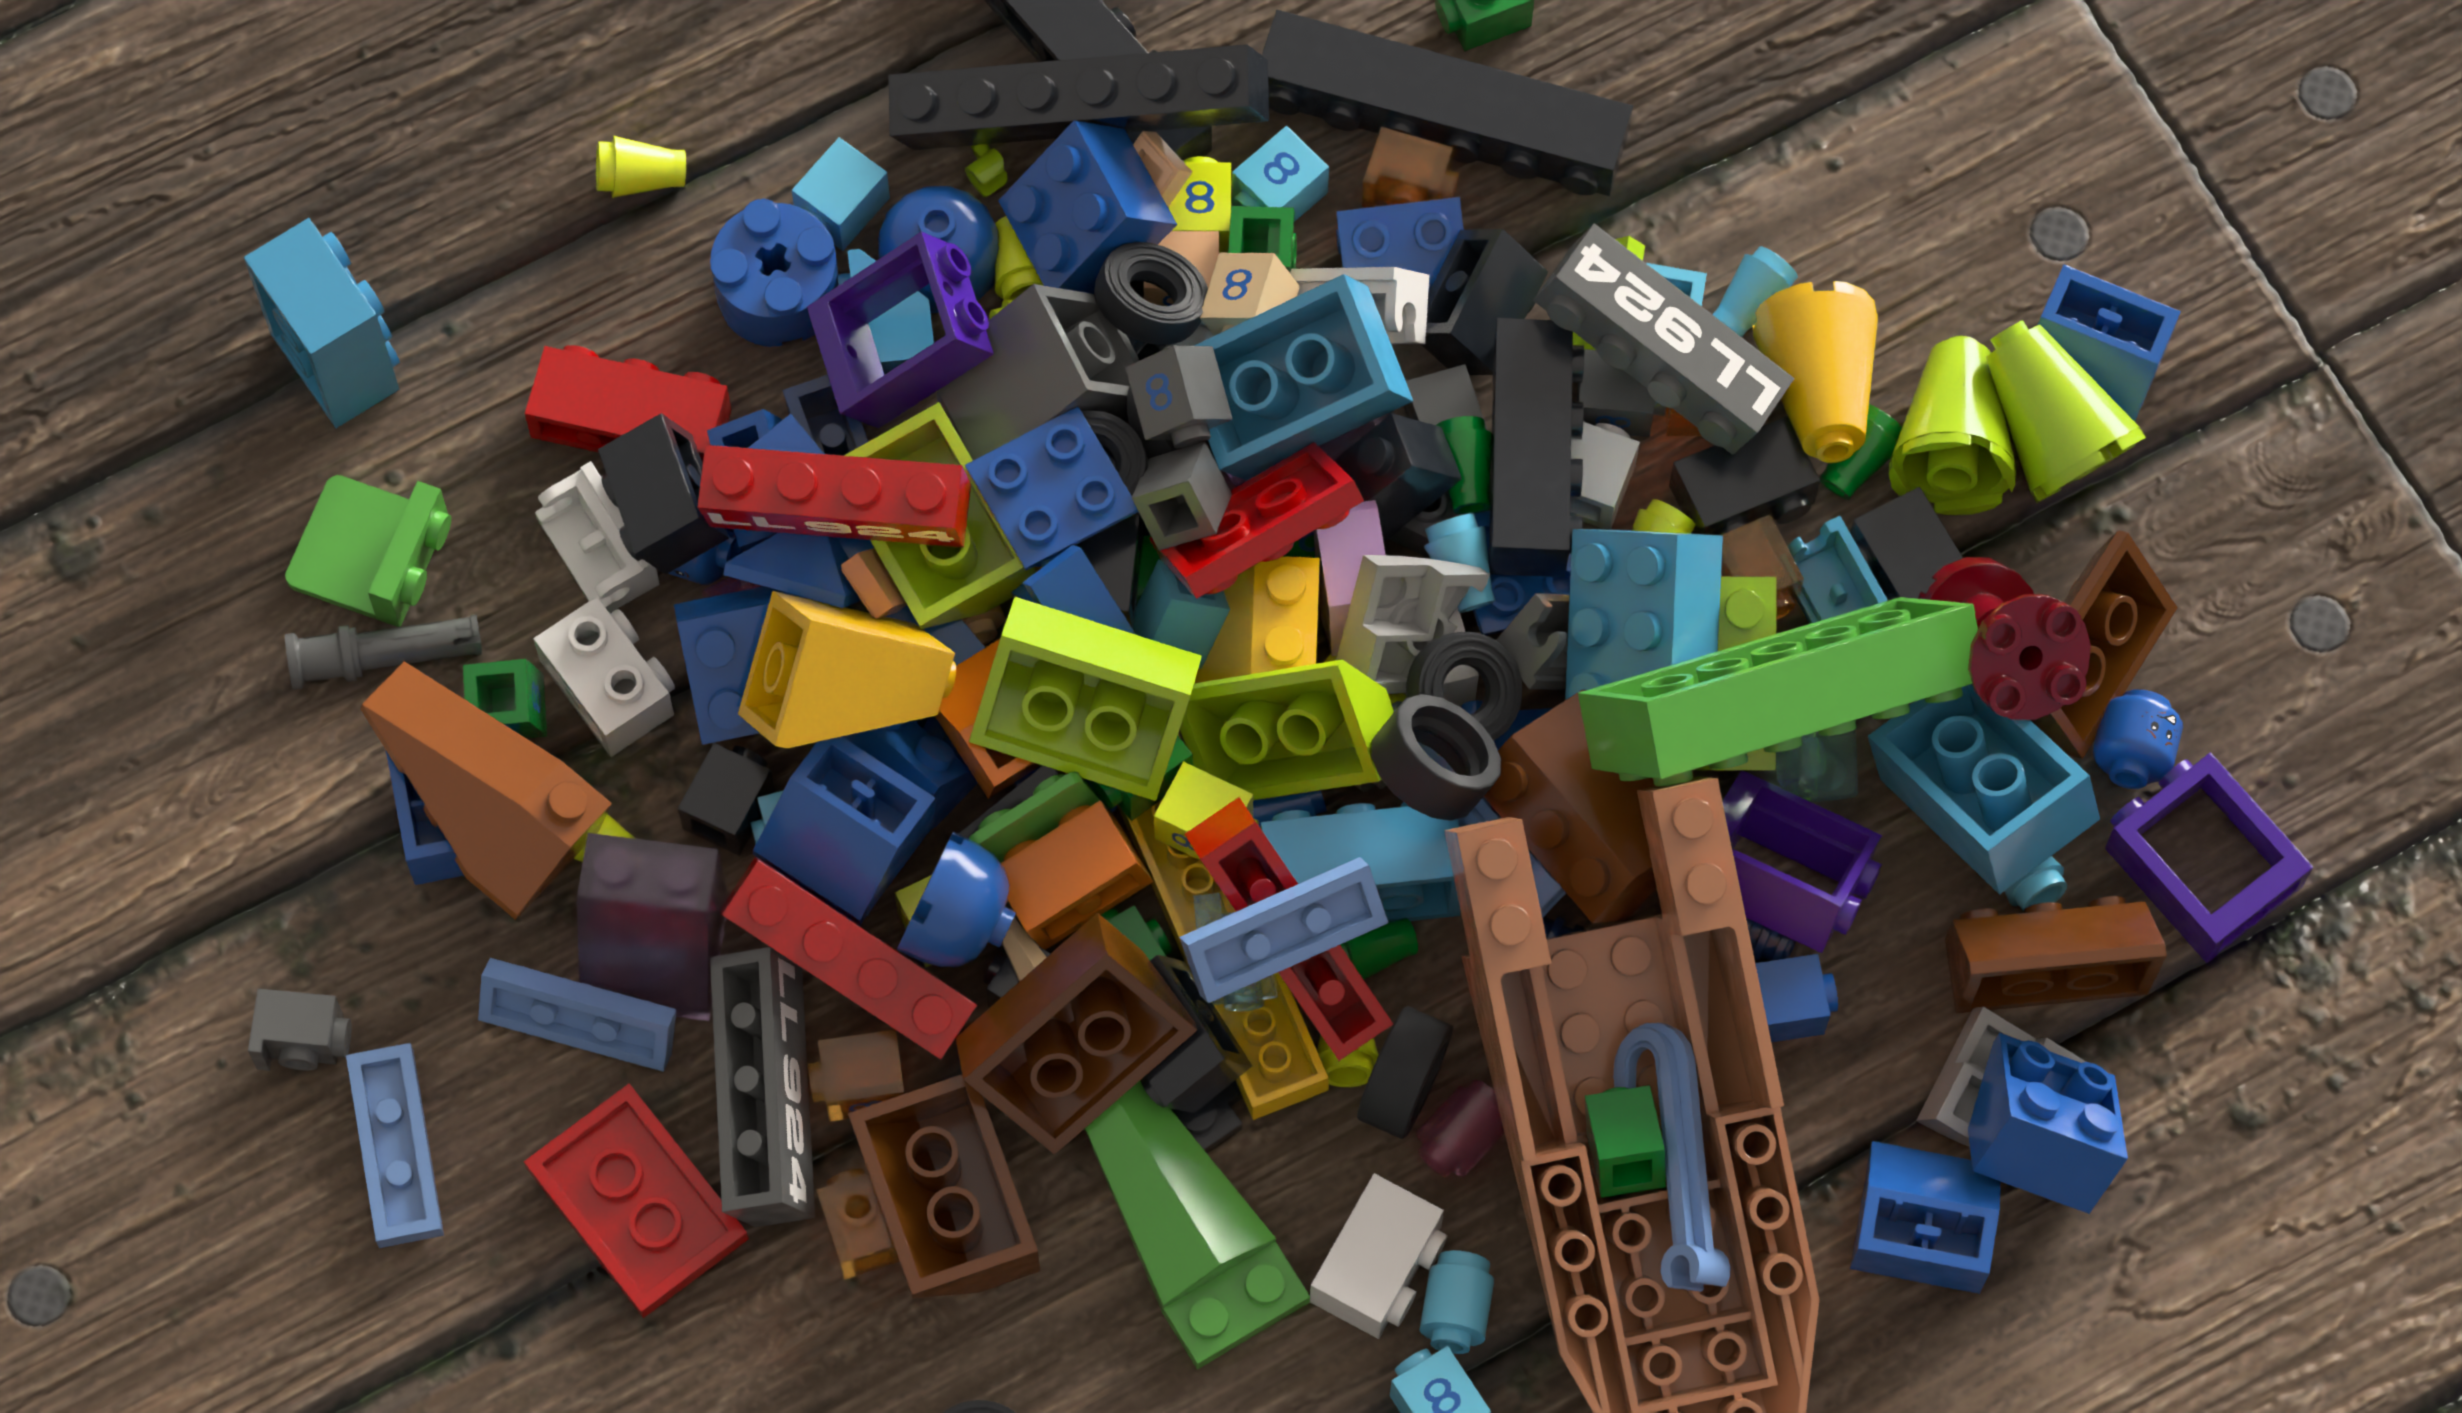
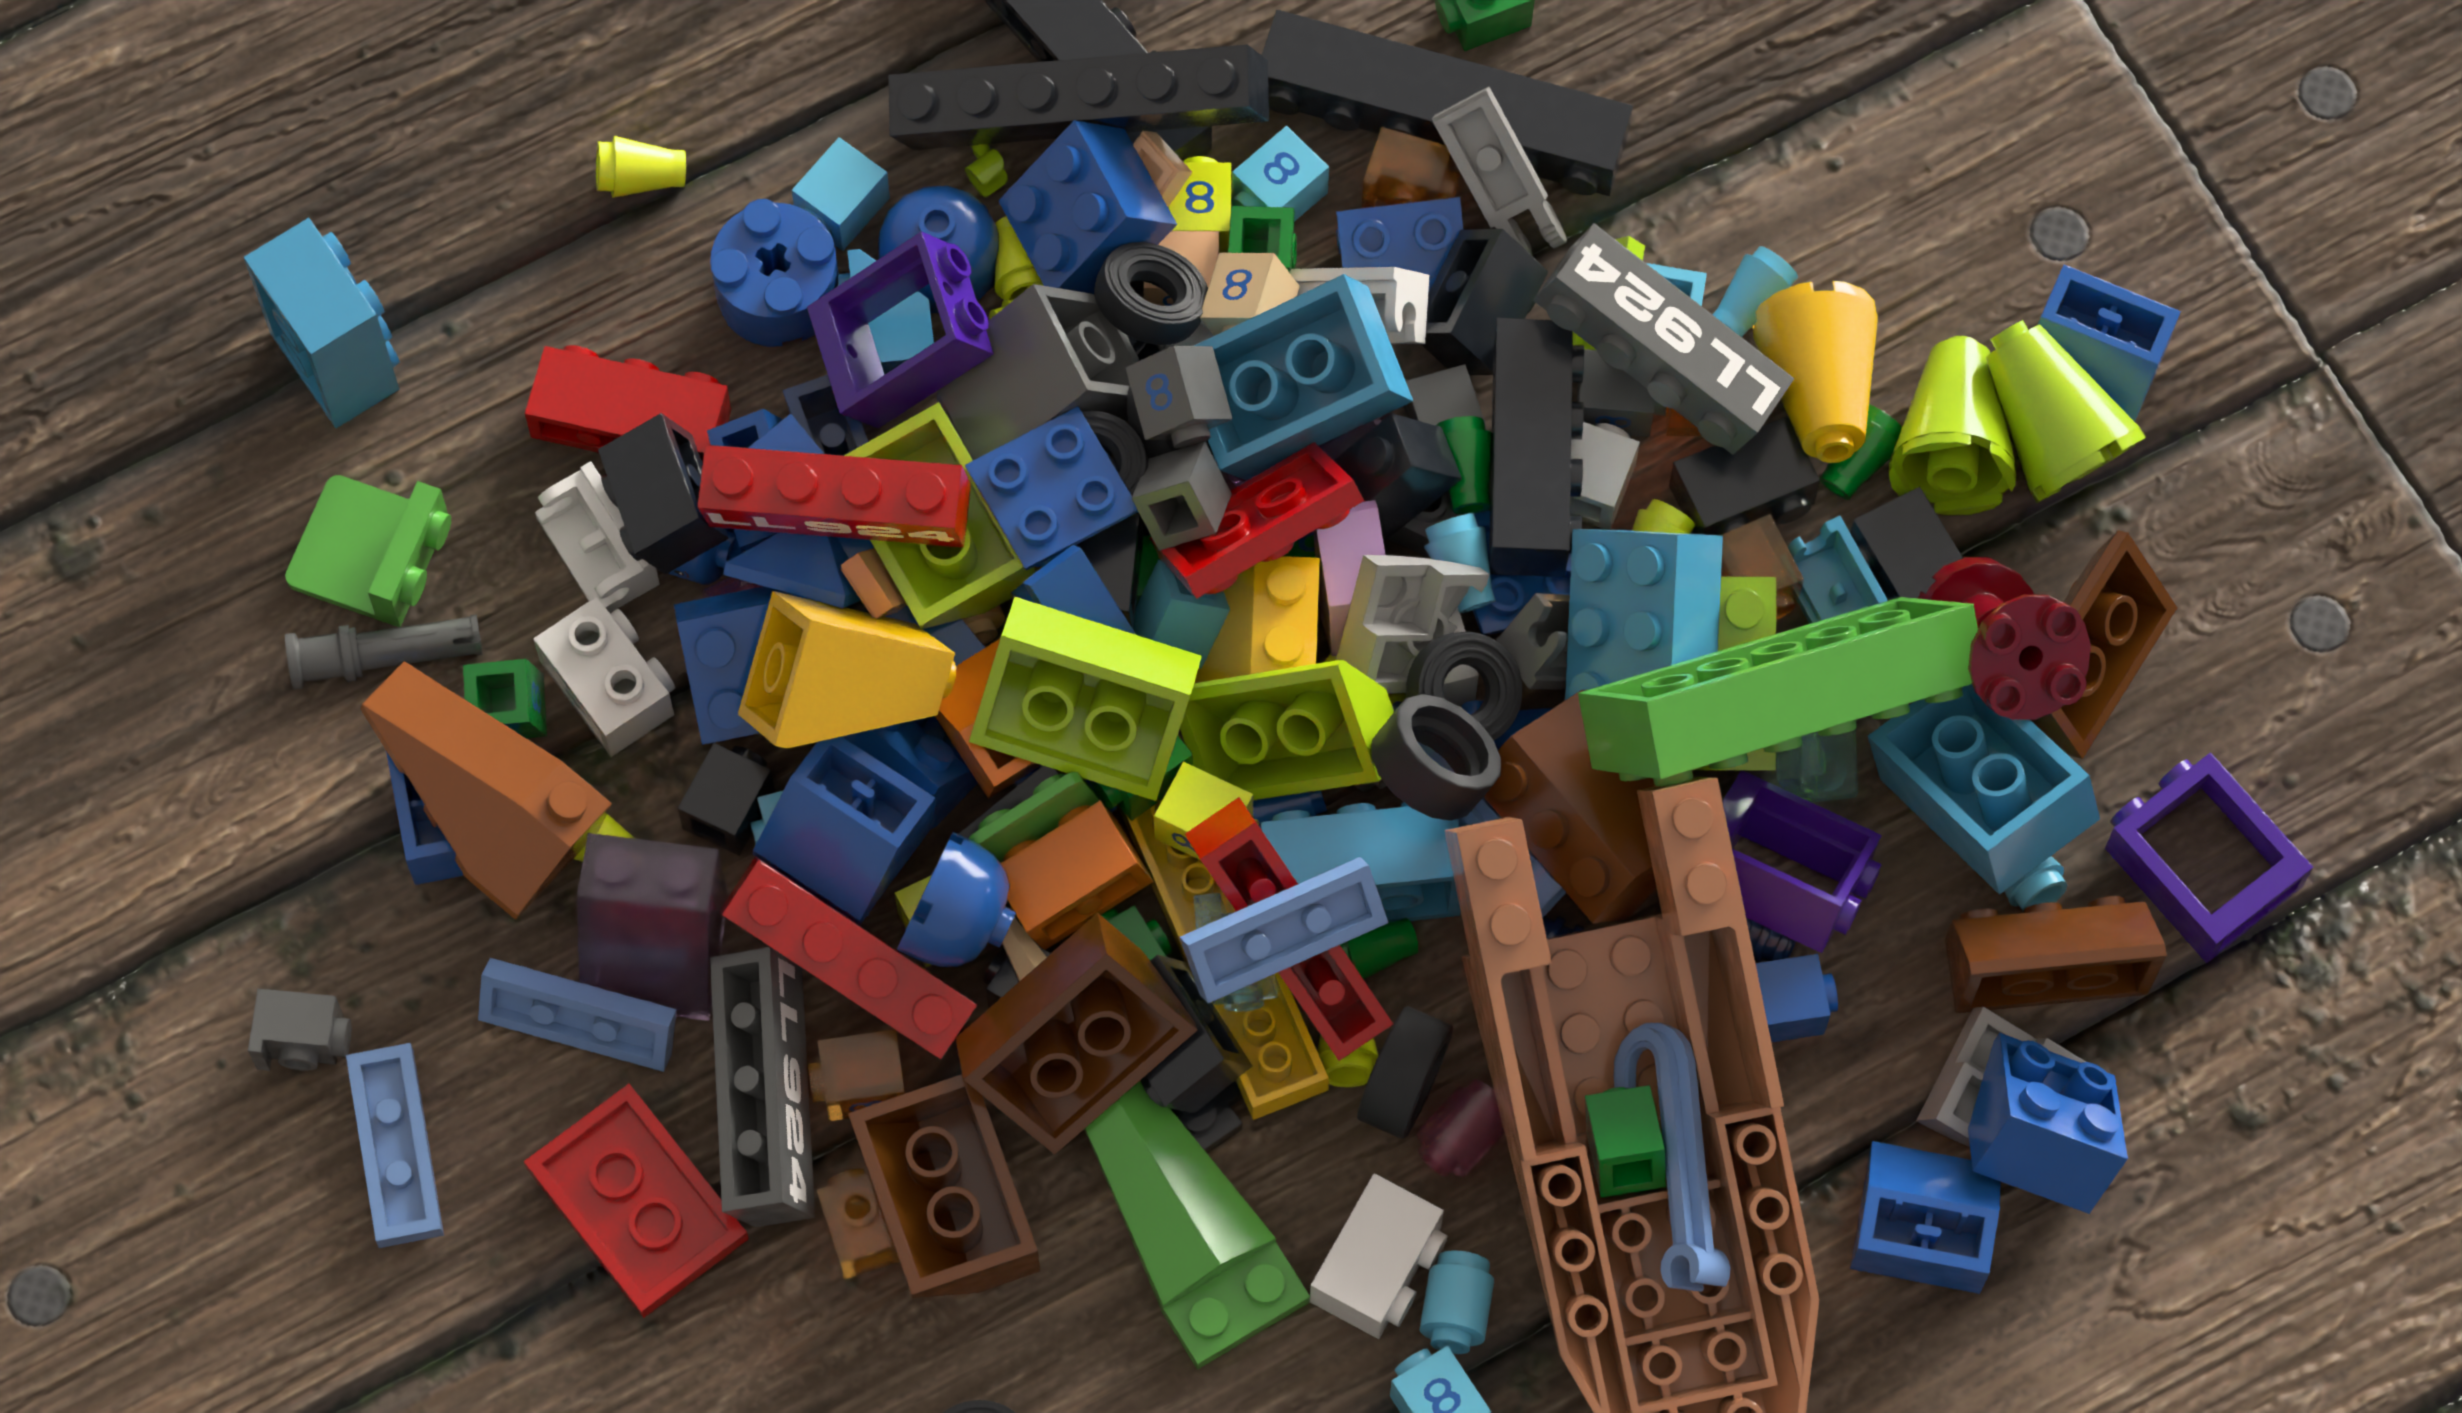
(1496, 167): none -> light grey hinge
(2138, 739): blue head -> none

